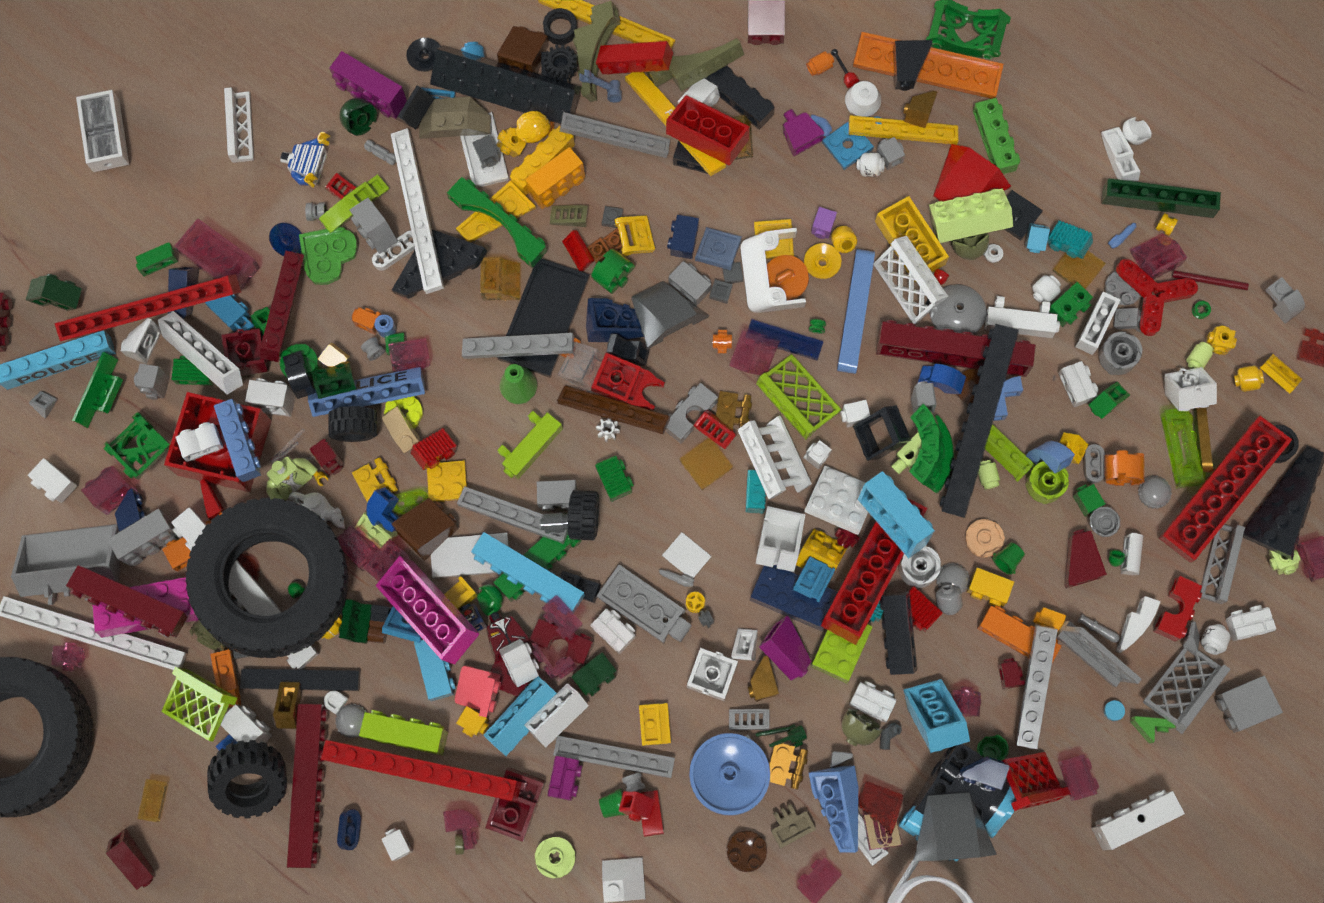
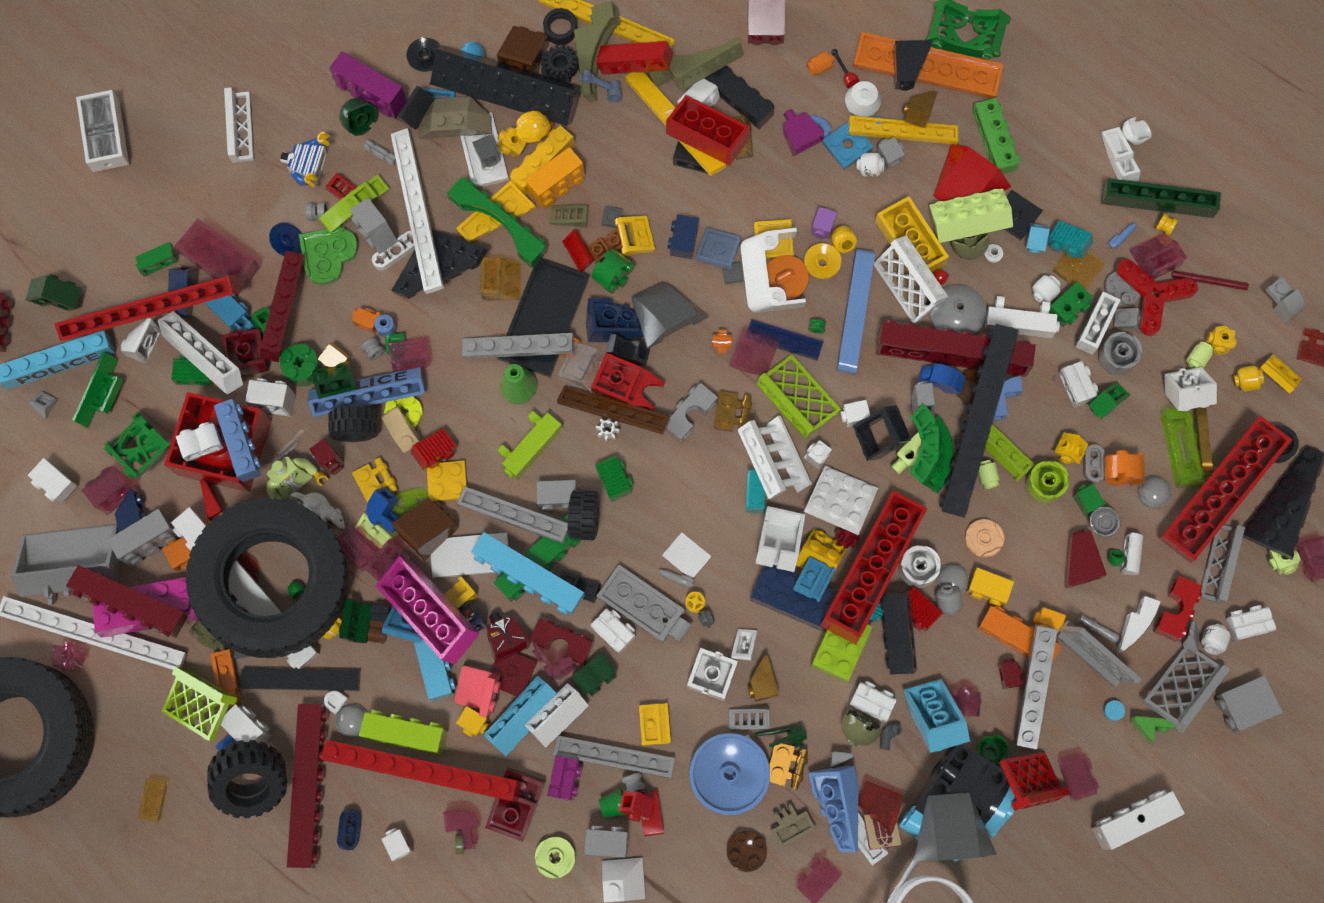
(130, 860): dark red slope -> none
(151, 381): light grey brick -> none
(287, 705): pearl gold slope -> none
(298, 375): black brick -> none
(490, 599): green hair -> none
(519, 663): white brick -> none
(554, 523): dark grey brick -> none
(562, 616): clear pink bracket -> none
(606, 843): none -> light grey brick
(614, 135): light grey plate -> none
(690, 283): light grey brick -> none
(706, 464): clear yellow tile -> none
(711, 434): red slope -> none
(721, 291): dark grey plate -> none
(786, 649): magenta slope -> none
(896, 514): medium azure brick -> none
(986, 771): slope -> none
(1008, 558): green piece -> none
(1053, 454): medium blue brick -> none
(1206, 305): green bush -> none

